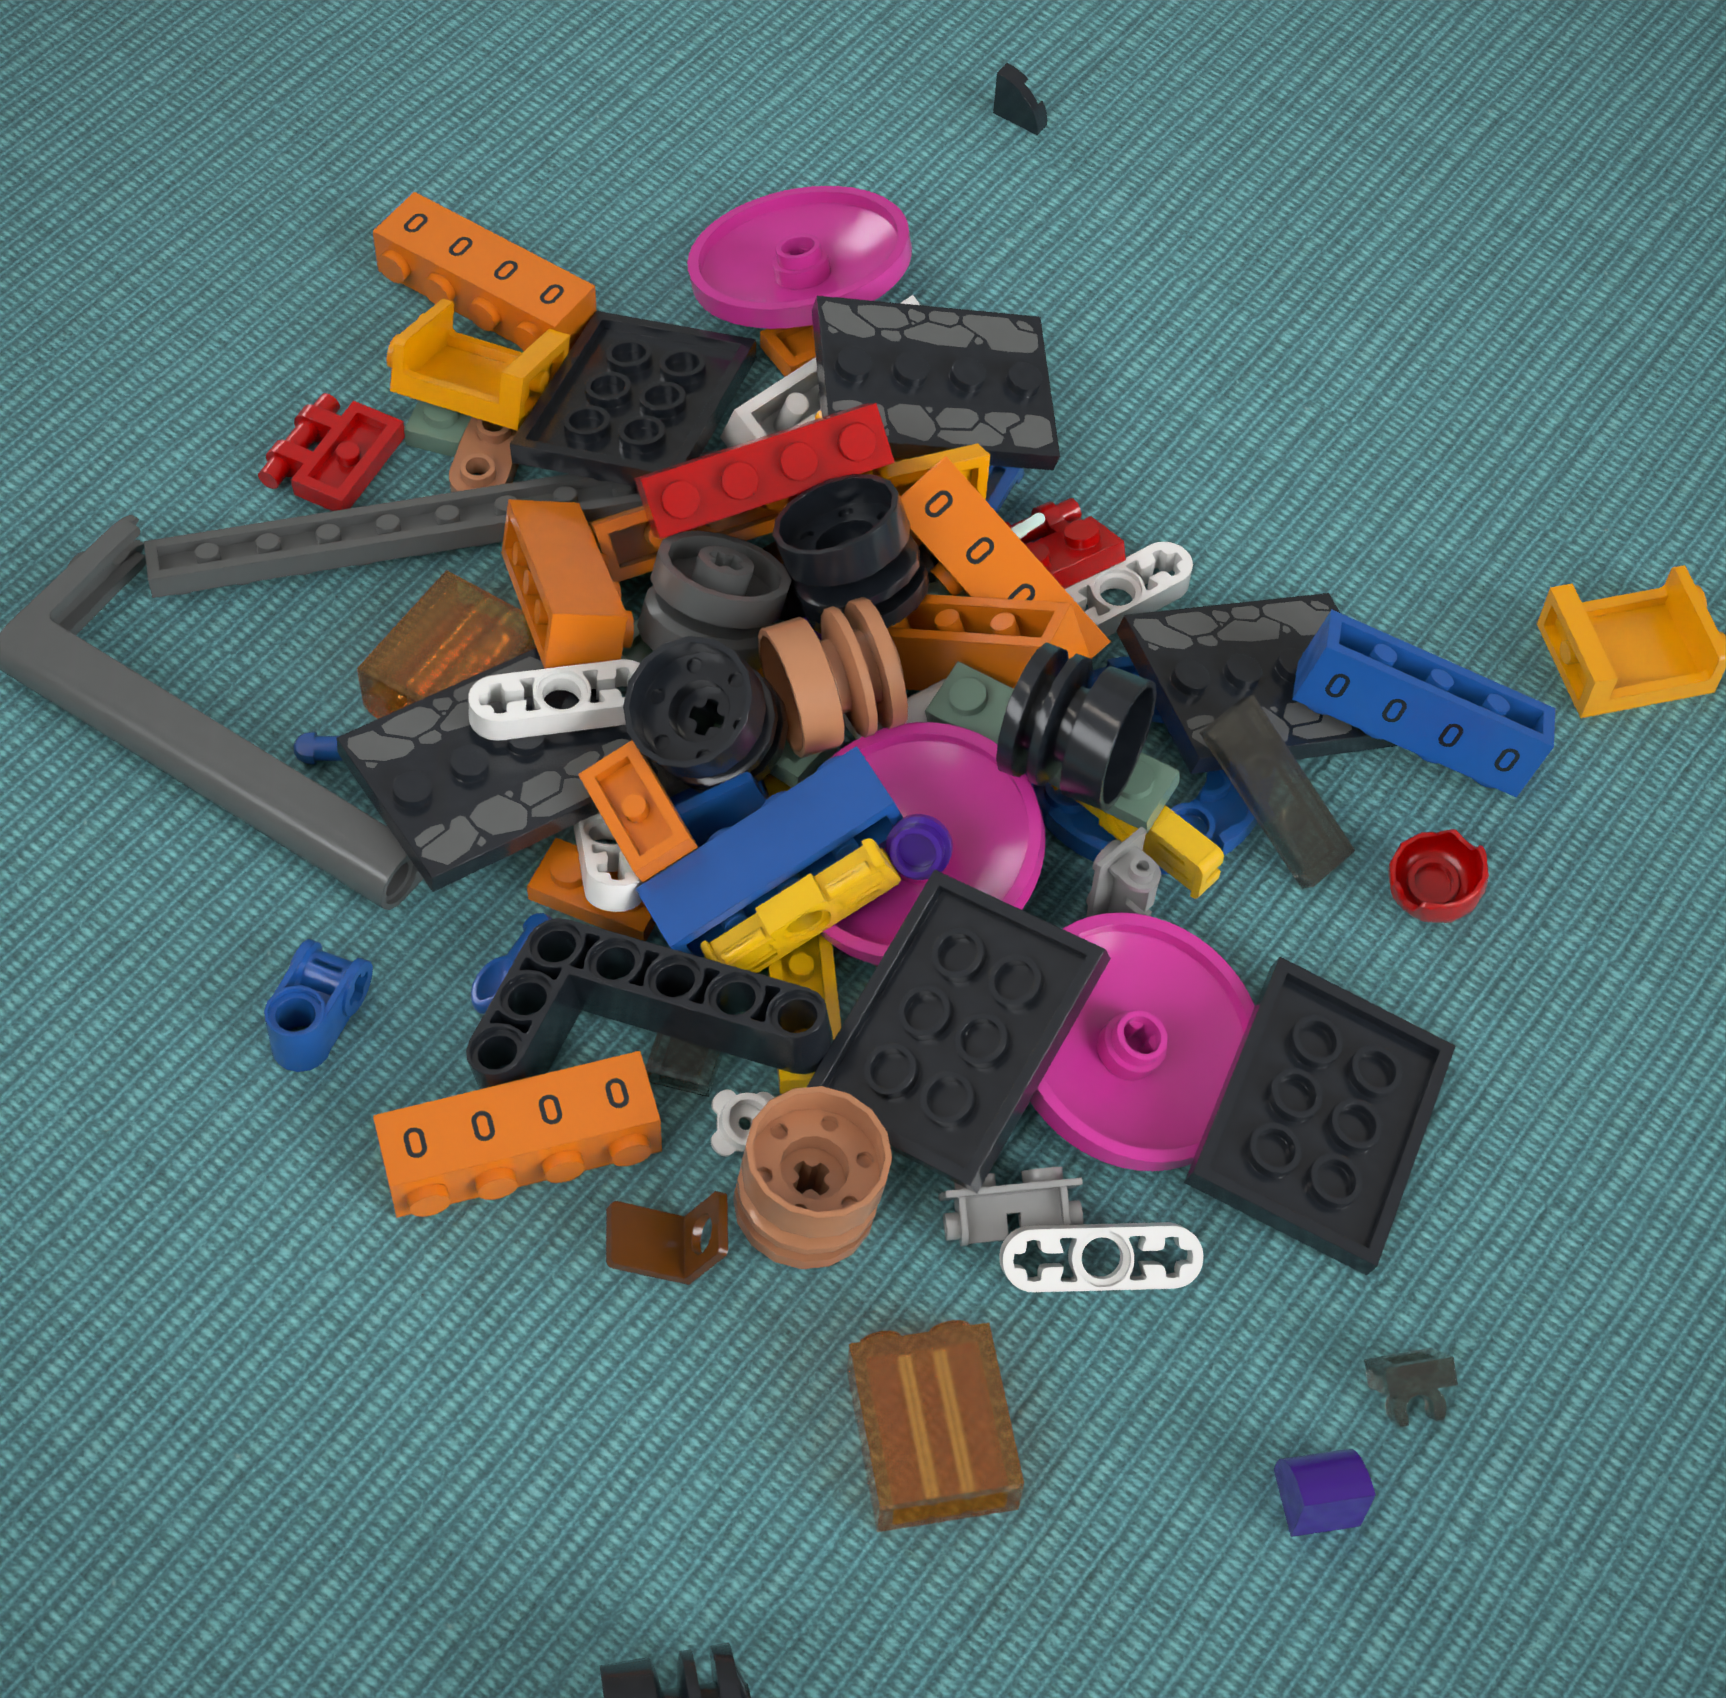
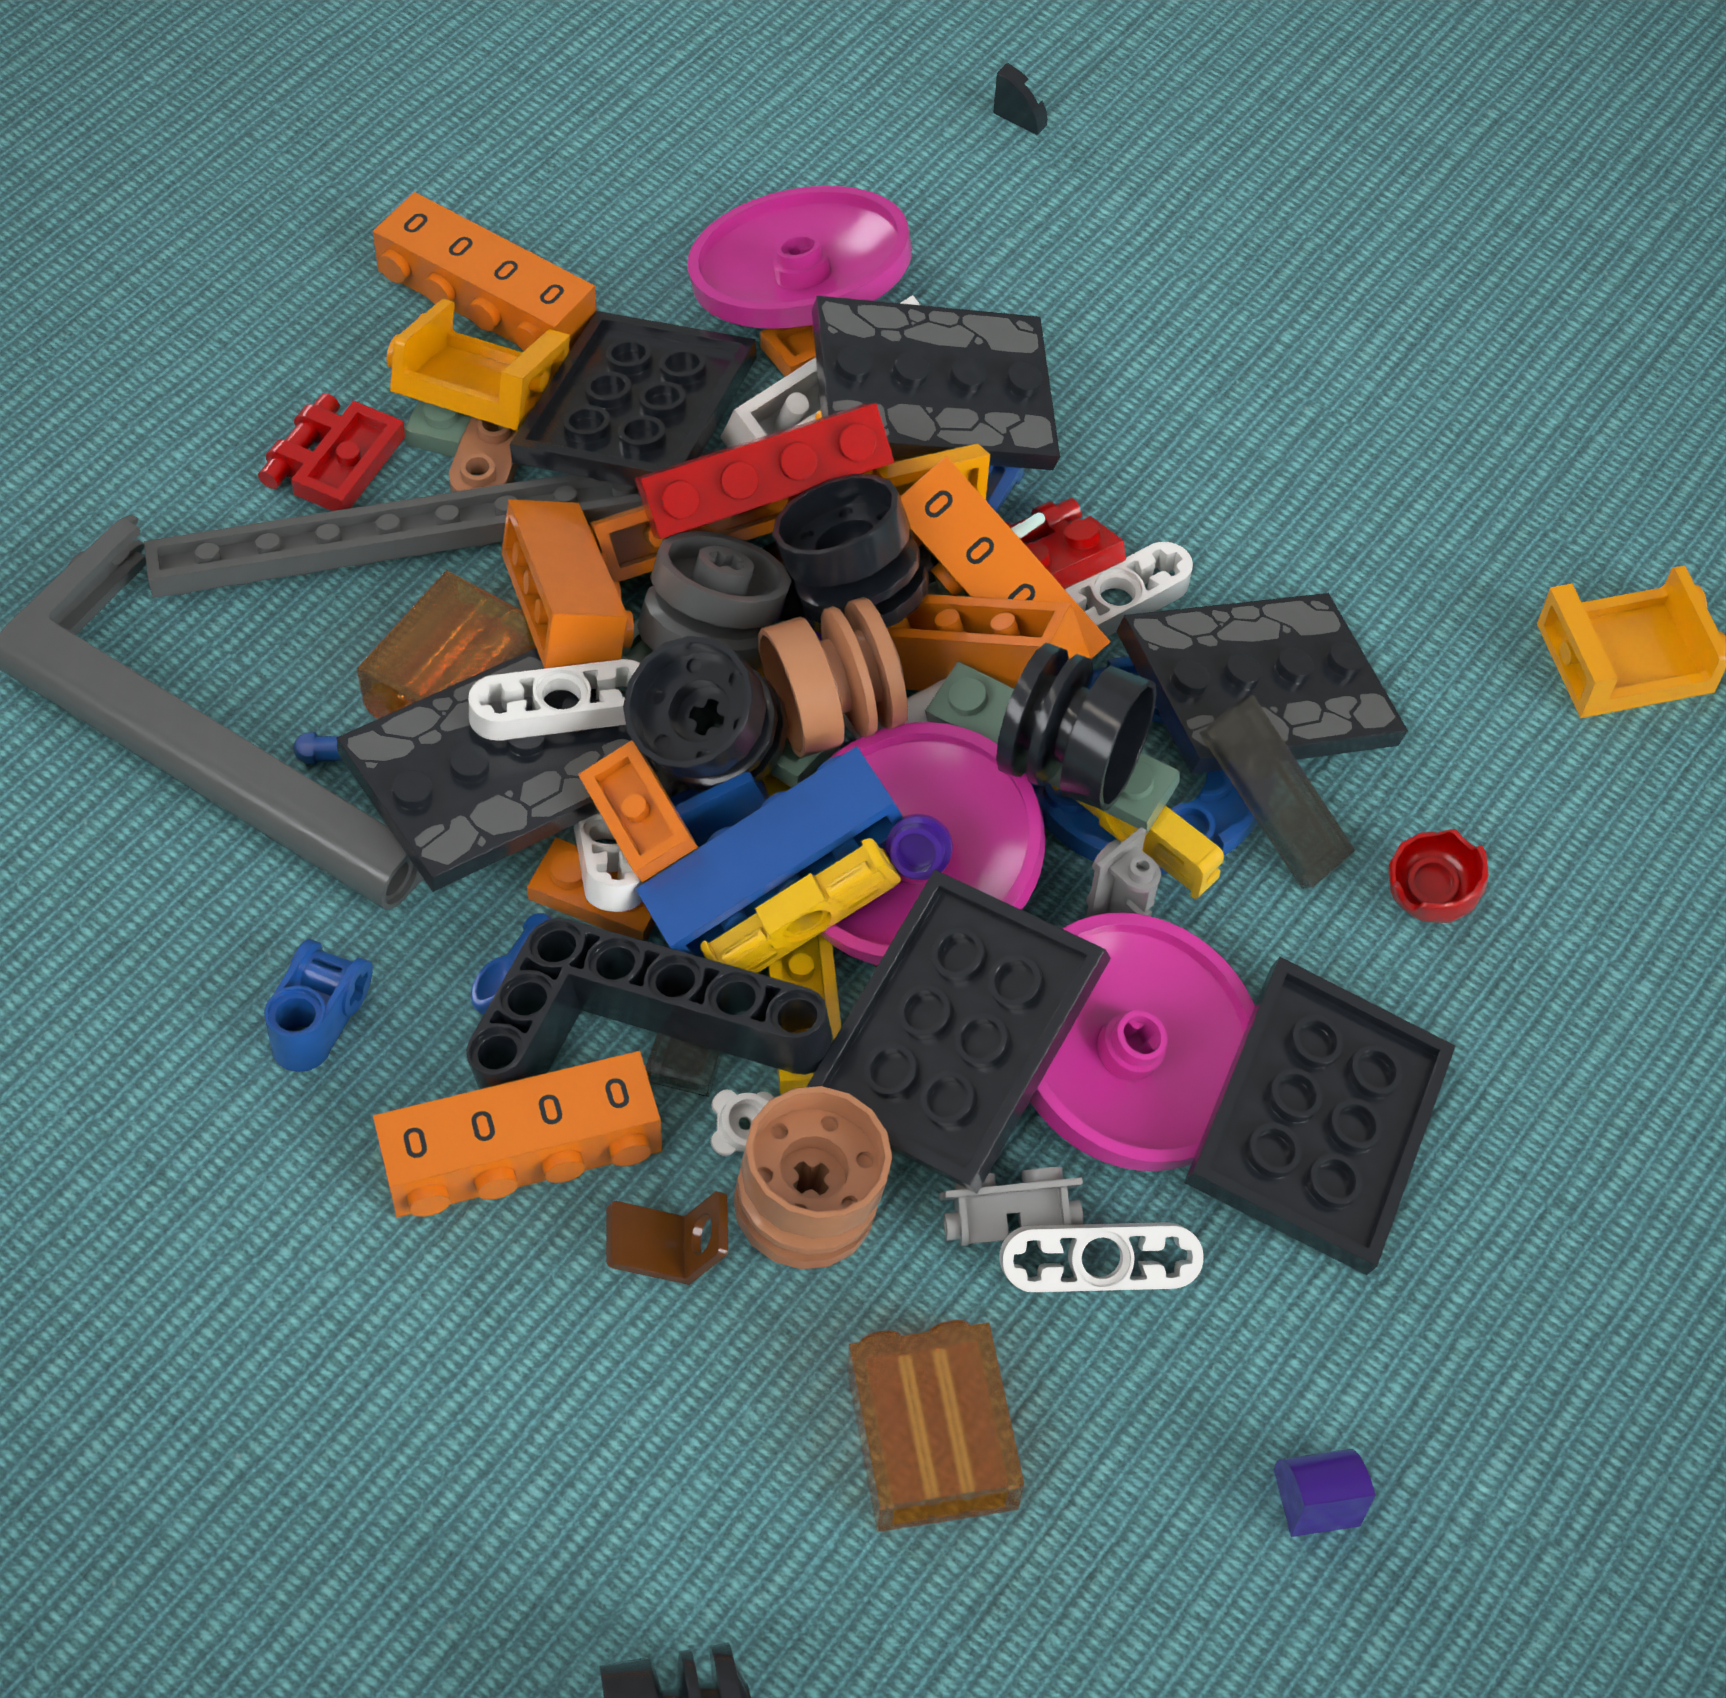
(1409, 1375): clear smoke tile -> none
(1424, 704): blue brick -> none

